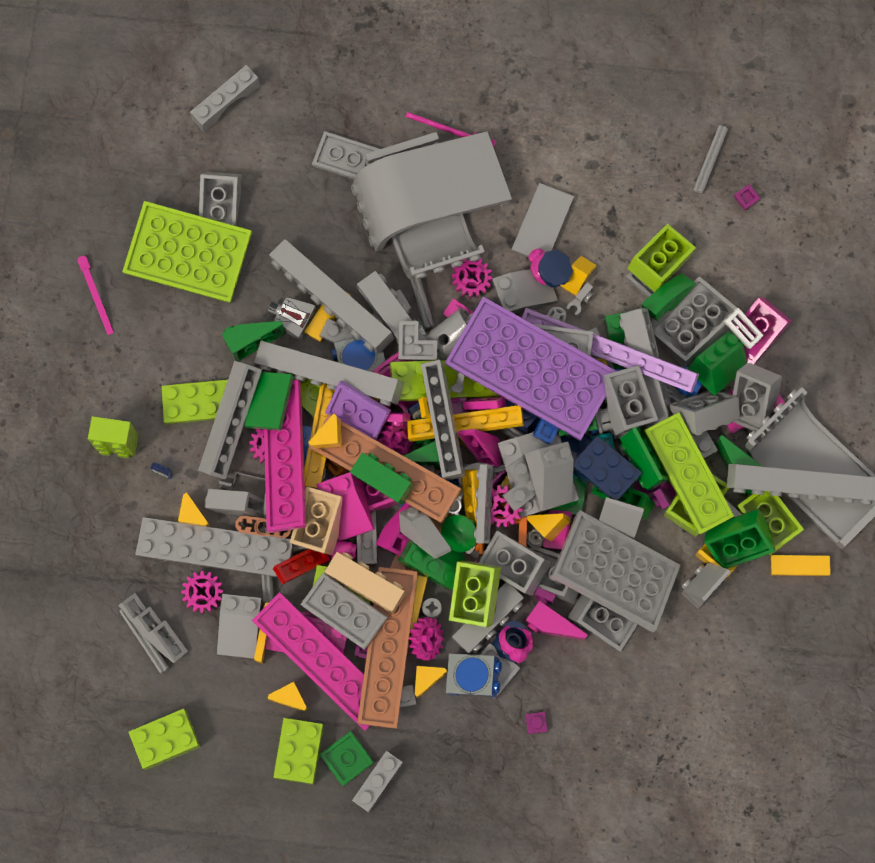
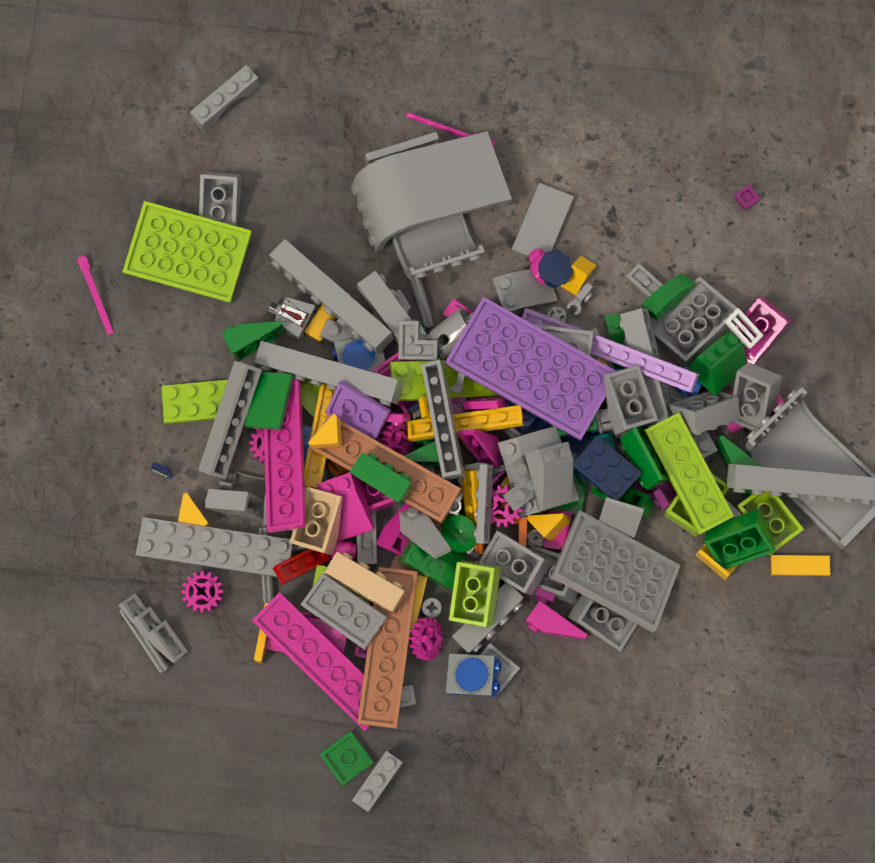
(113, 437): lime brick -> none
(164, 739): lime brick -> none
(237, 631): light grey slope -> none
(248, 530): nougat beam -> none
(289, 696): yellow slope -> none
(298, 751): lime brick -> none
(341, 155): light grey tile -> none
(426, 678): yellow slope -> none
(465, 284): dark pink gear -> none
(513, 642): piece -> none
(536, 723): magenta plate -> none
(545, 432): blue plate -> none
(661, 257): lime brick -> none
(704, 584): light grey slope -> none
(710, 159): light grey axle -> none

